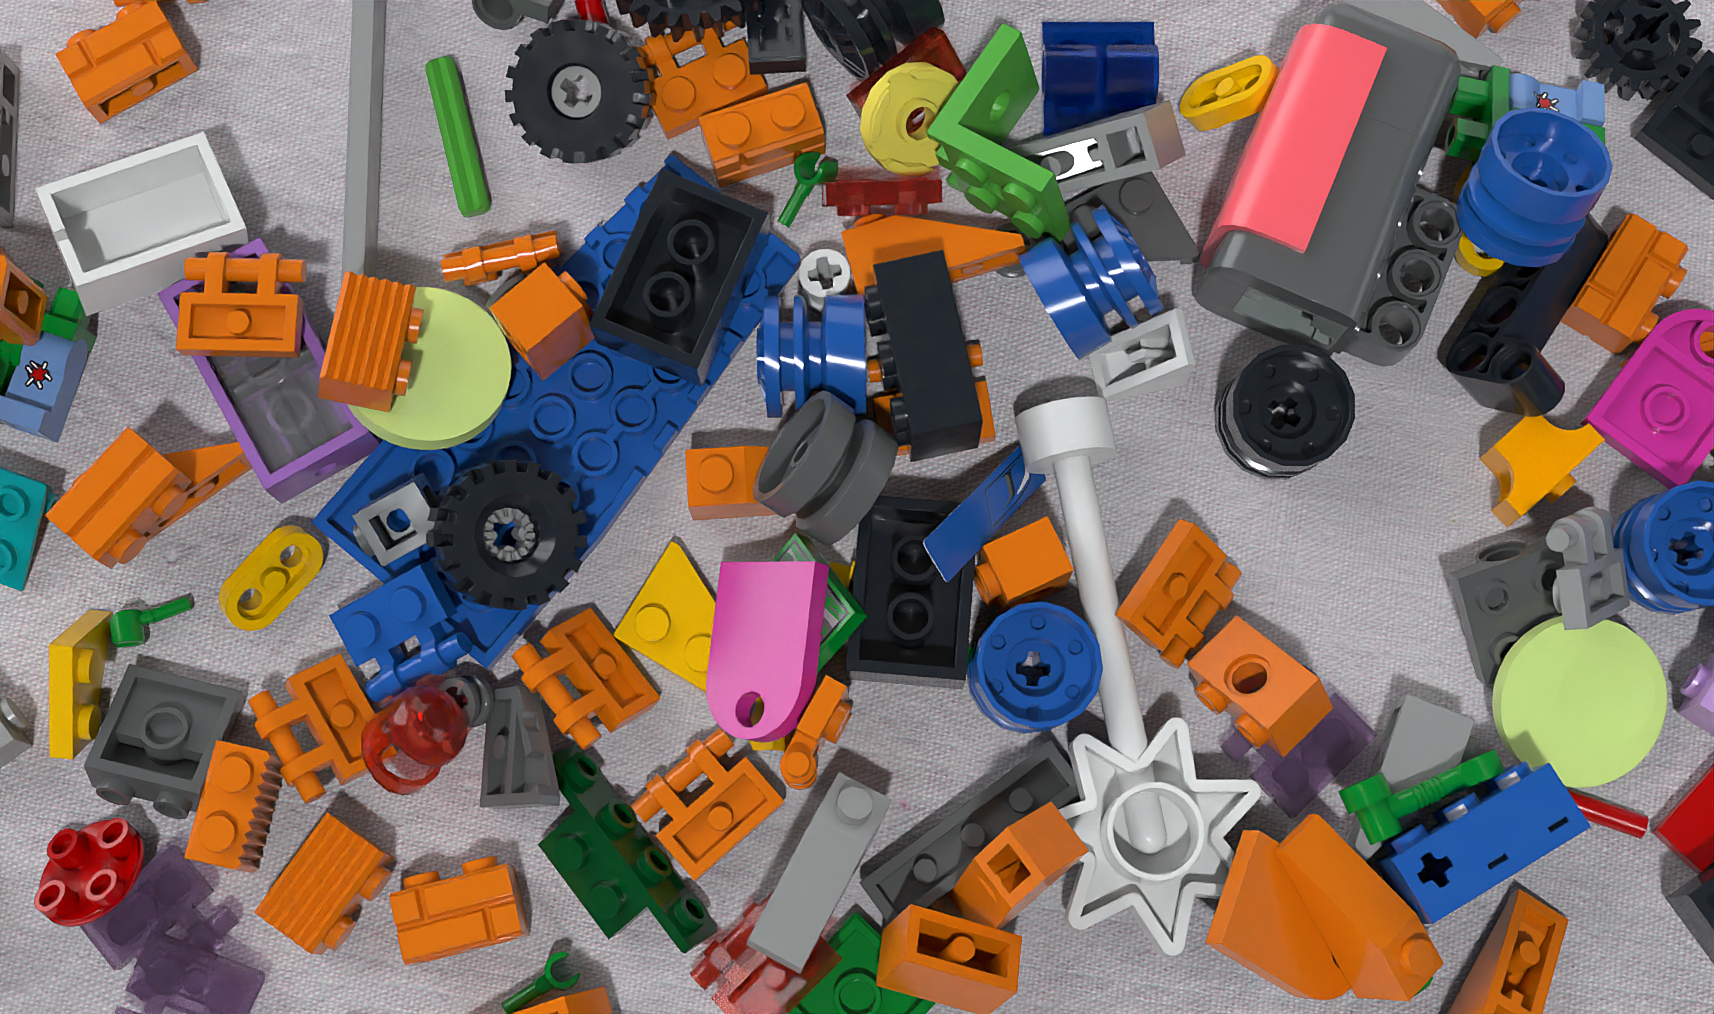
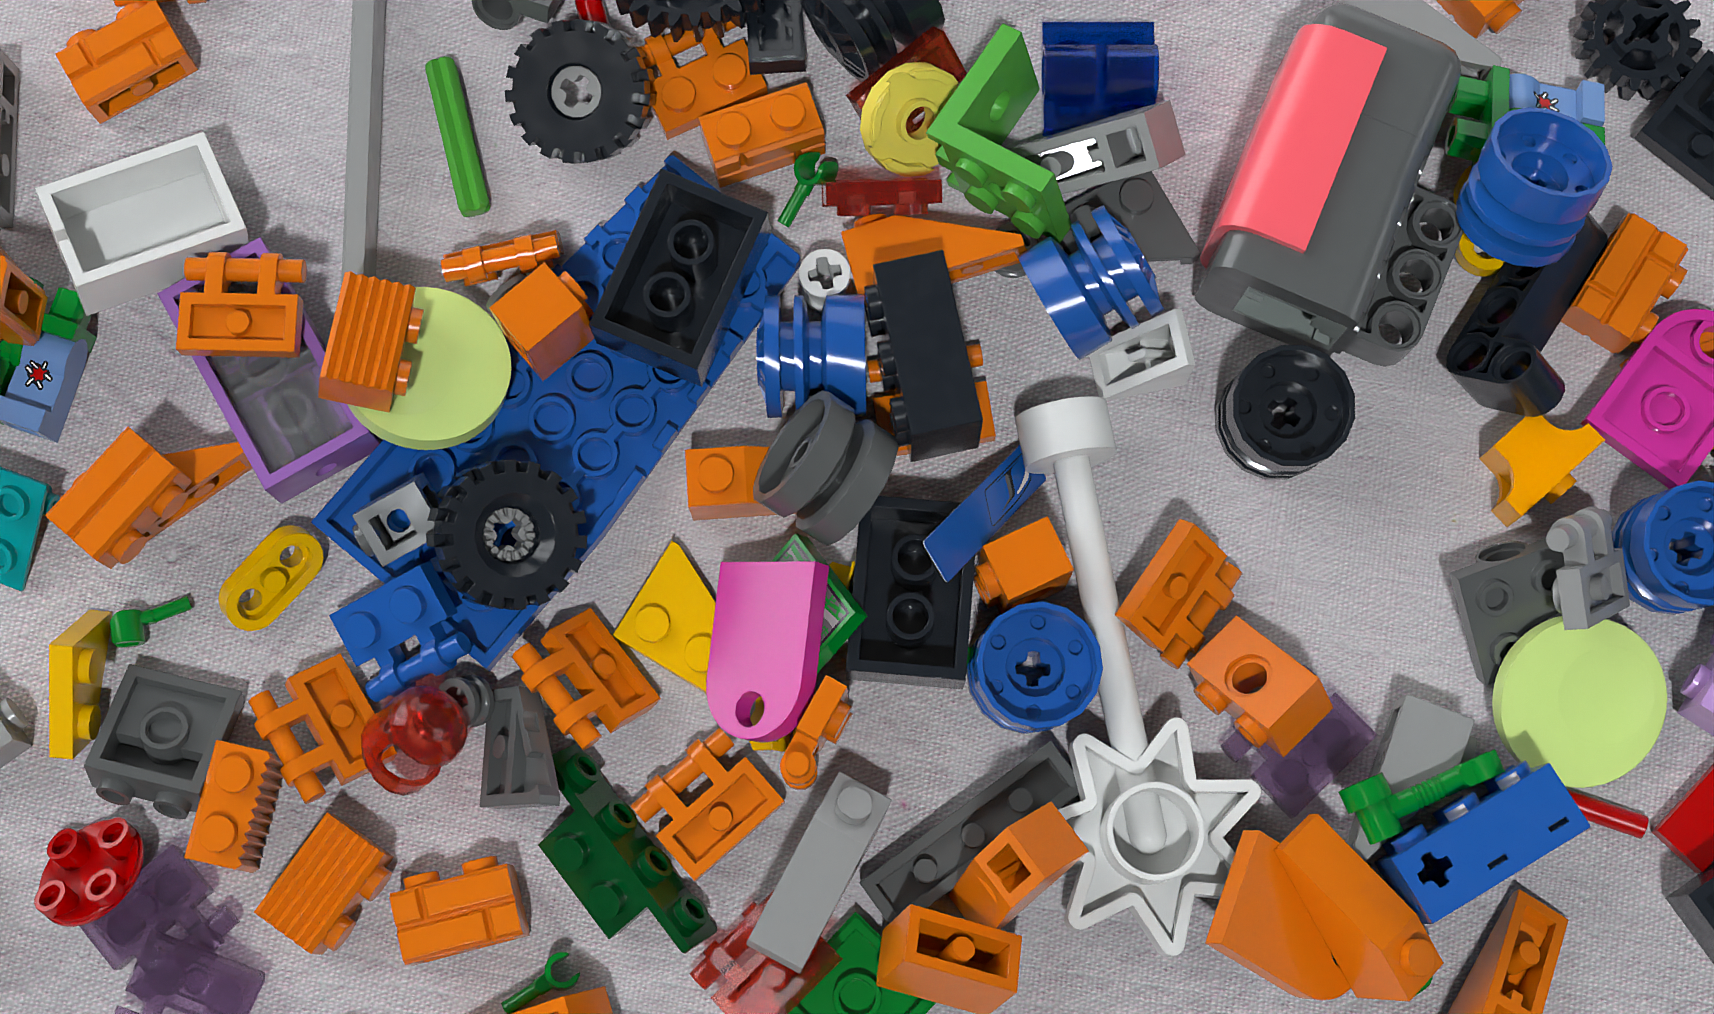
(1229, 93): yellow plate -> none

